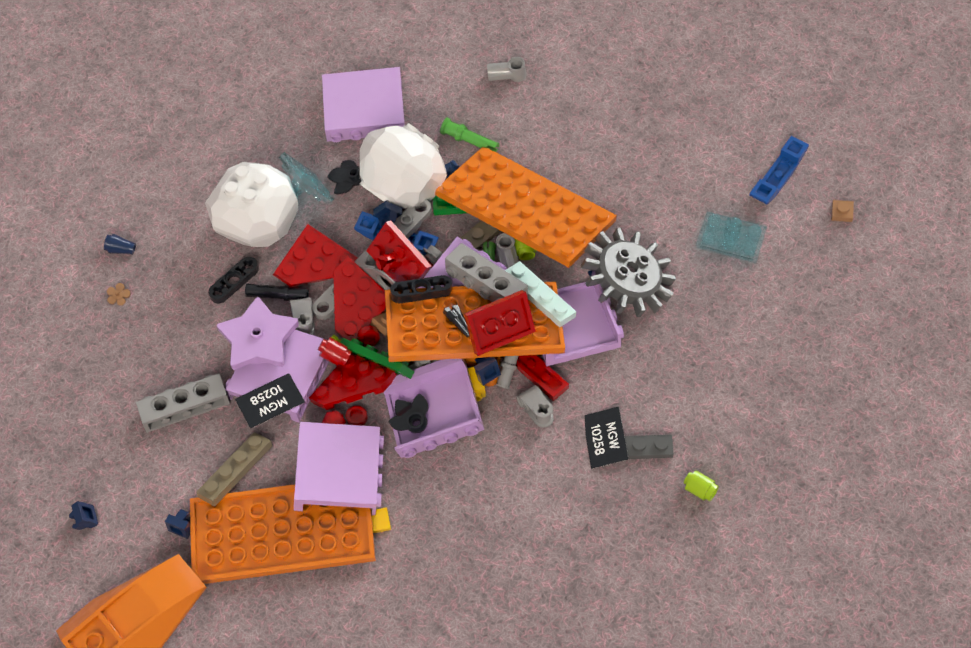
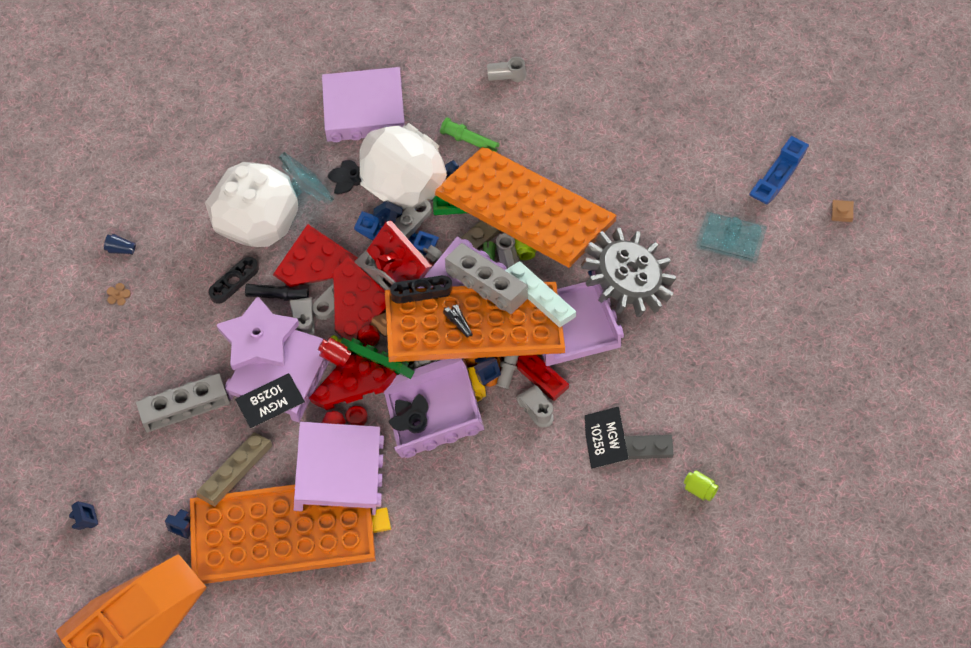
(499, 322): red plate -> none

